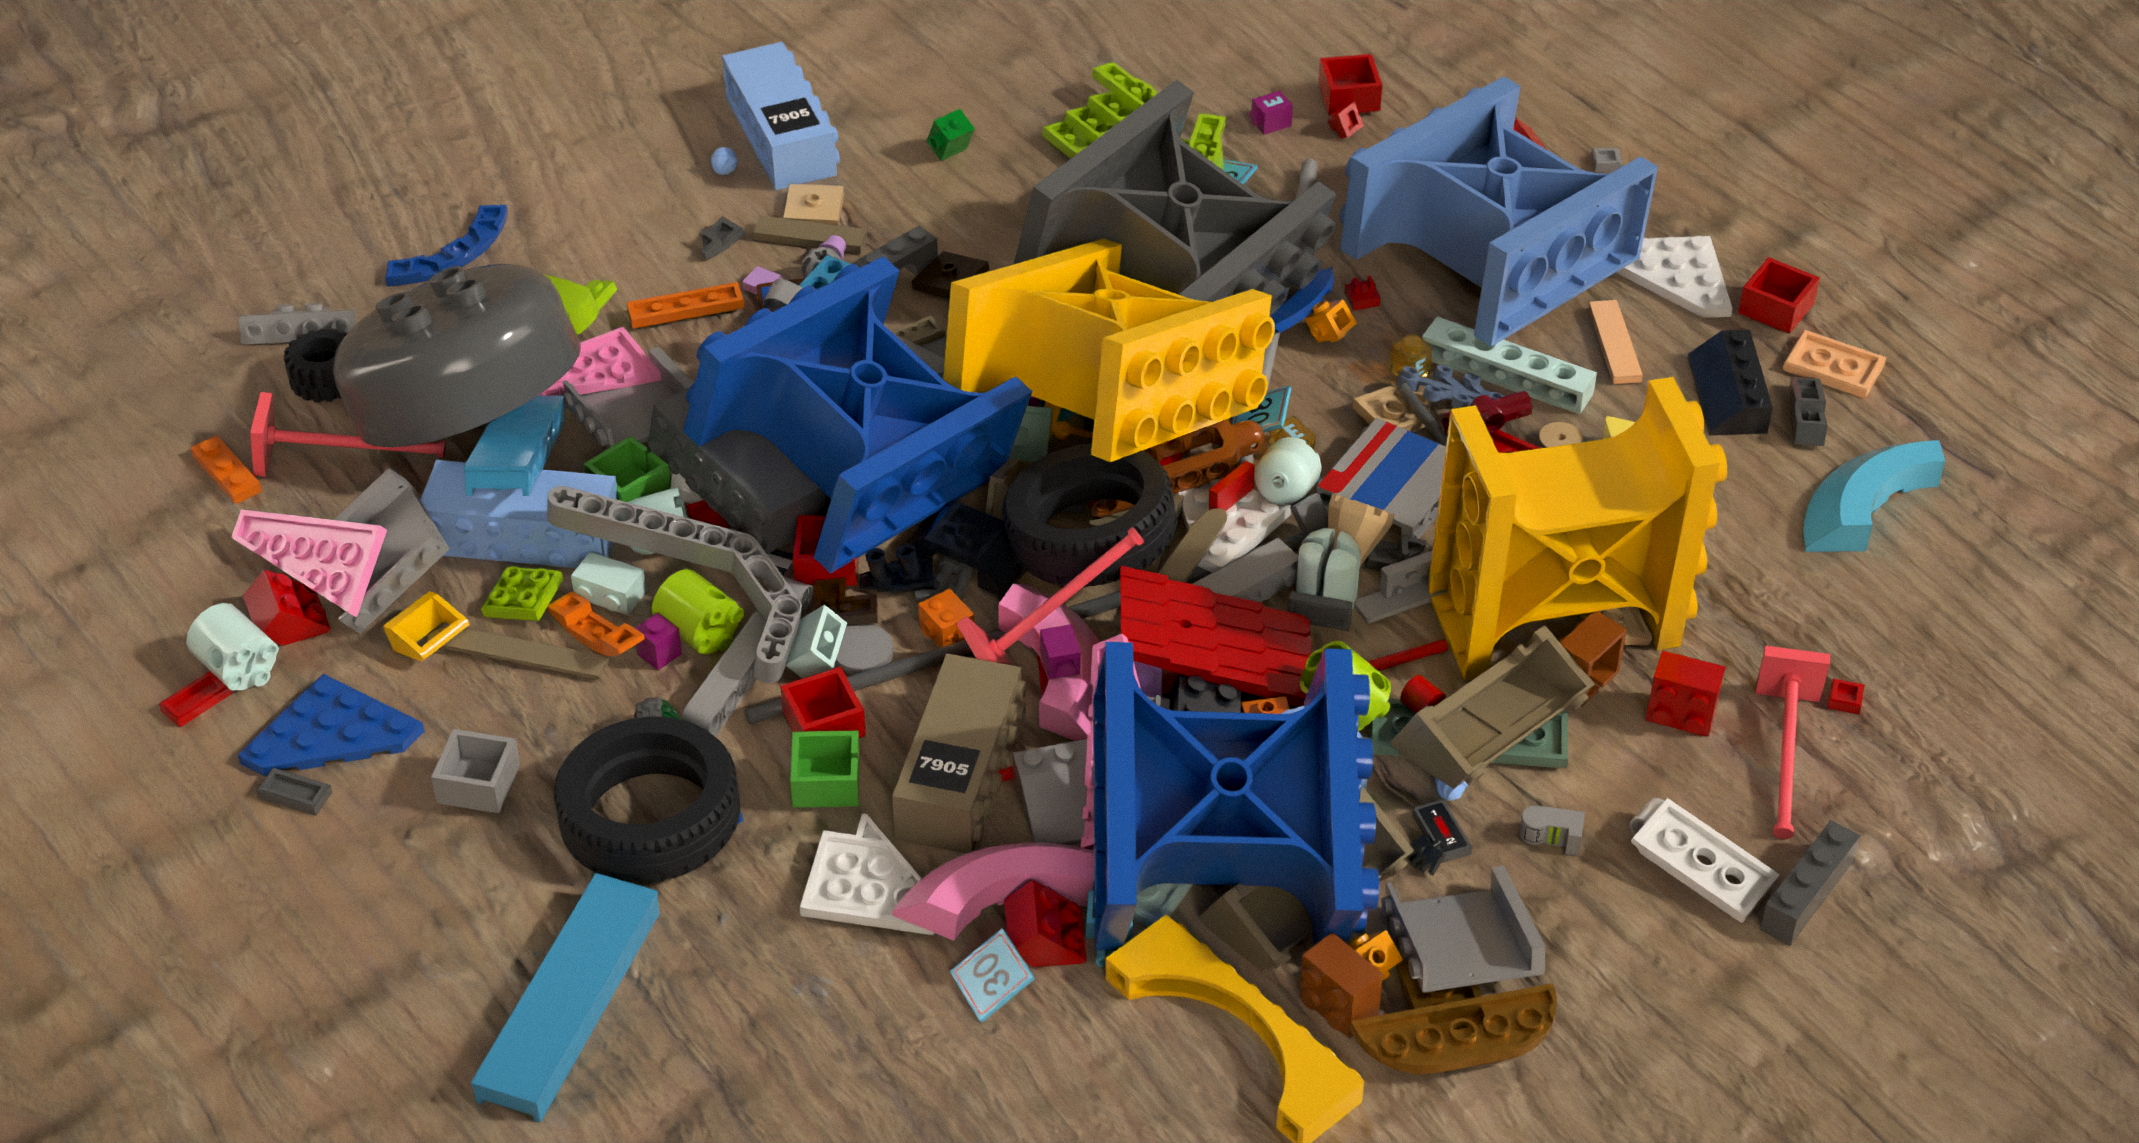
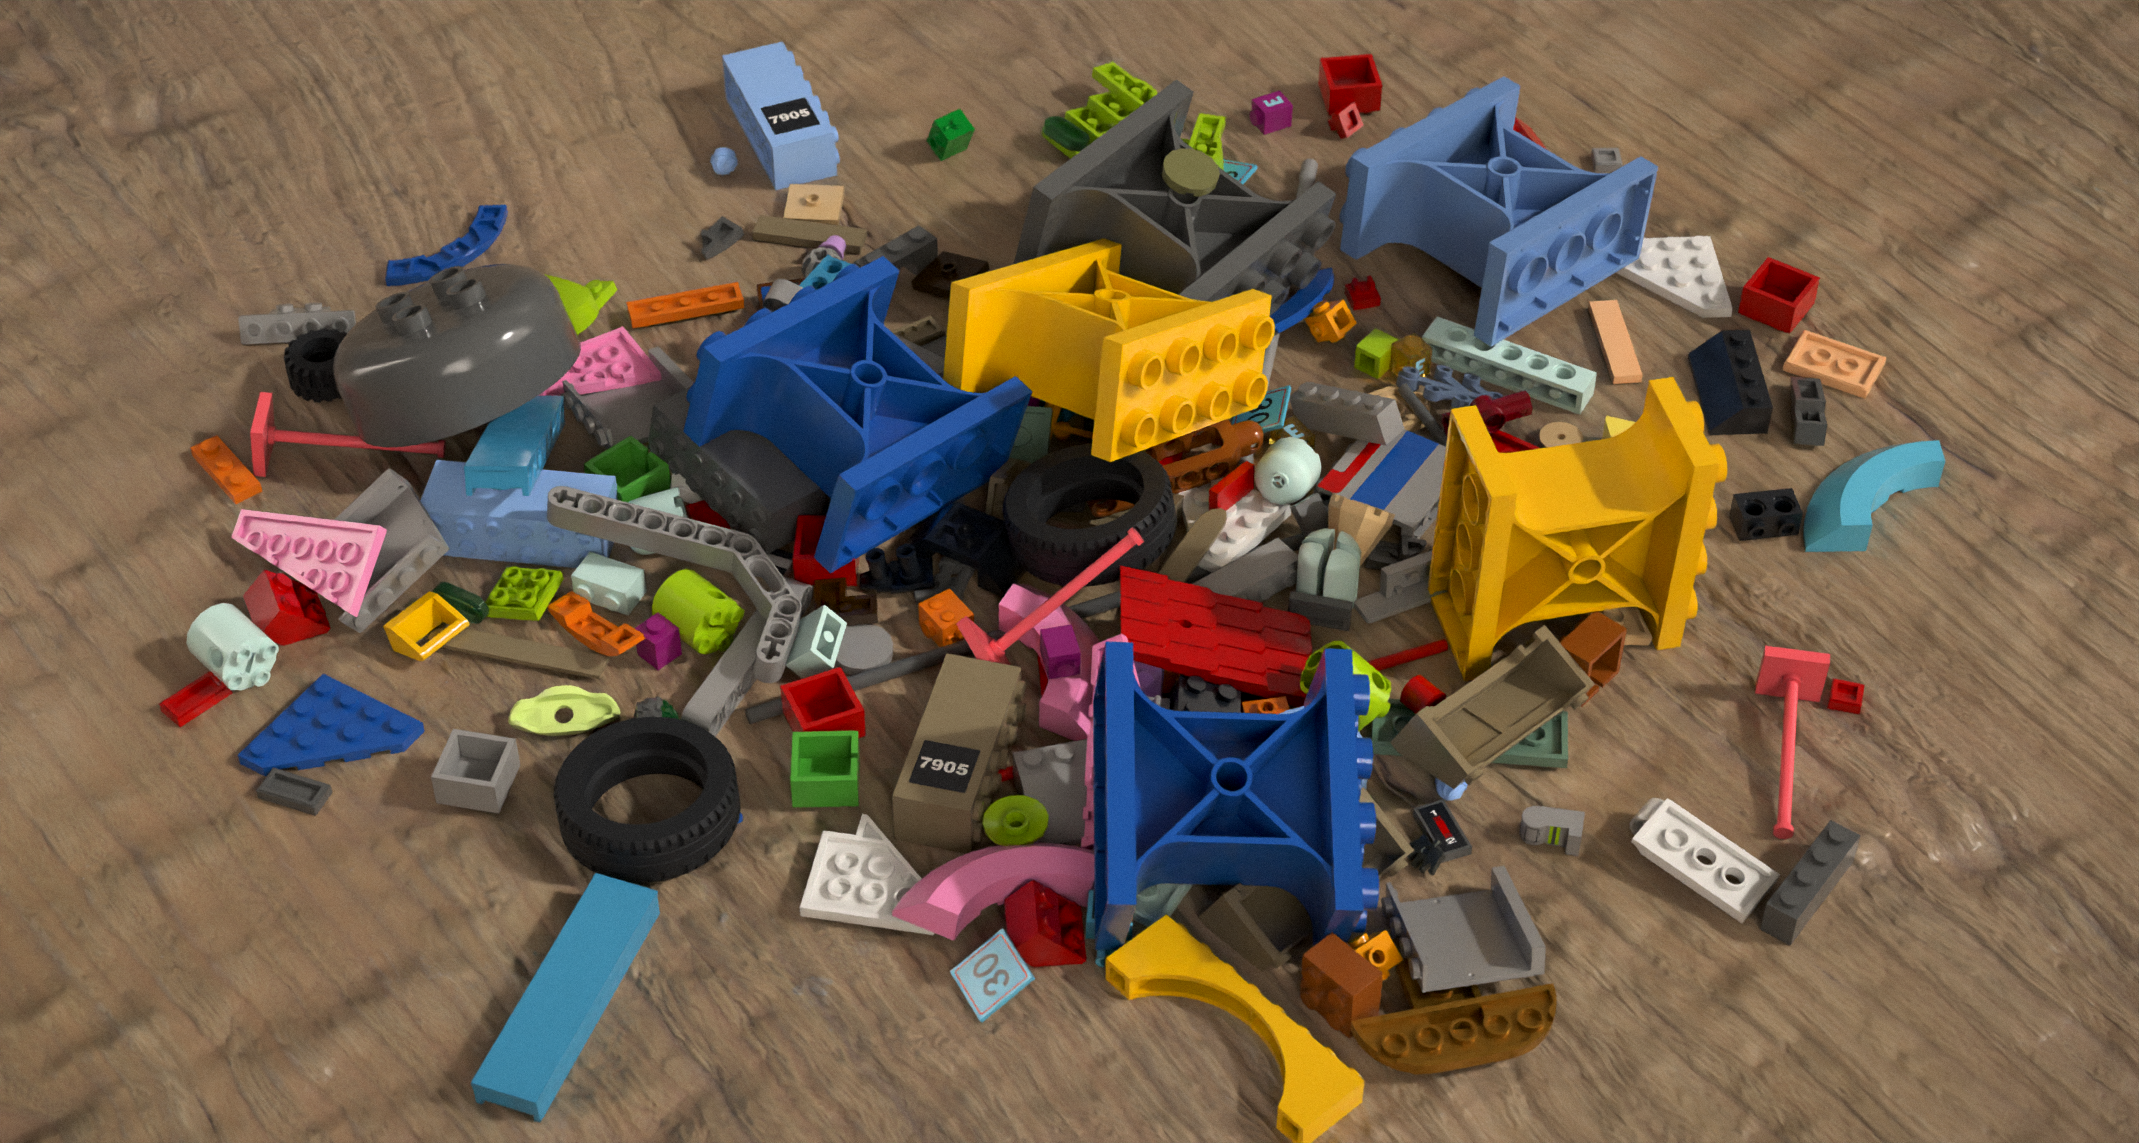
(465, 602): none -> clear green tile
(588, 709): none -> yellowish green piece
(758, 276): lavender tile -> none
(1015, 820): none -> lime dish
(1065, 133): none -> clear green tile
(1190, 172): none -> olive tile
(1347, 413): none -> light grey brick
(1374, 353): none -> lime brick
(1685, 693): red piece -> none
(1765, 514): none -> black brick

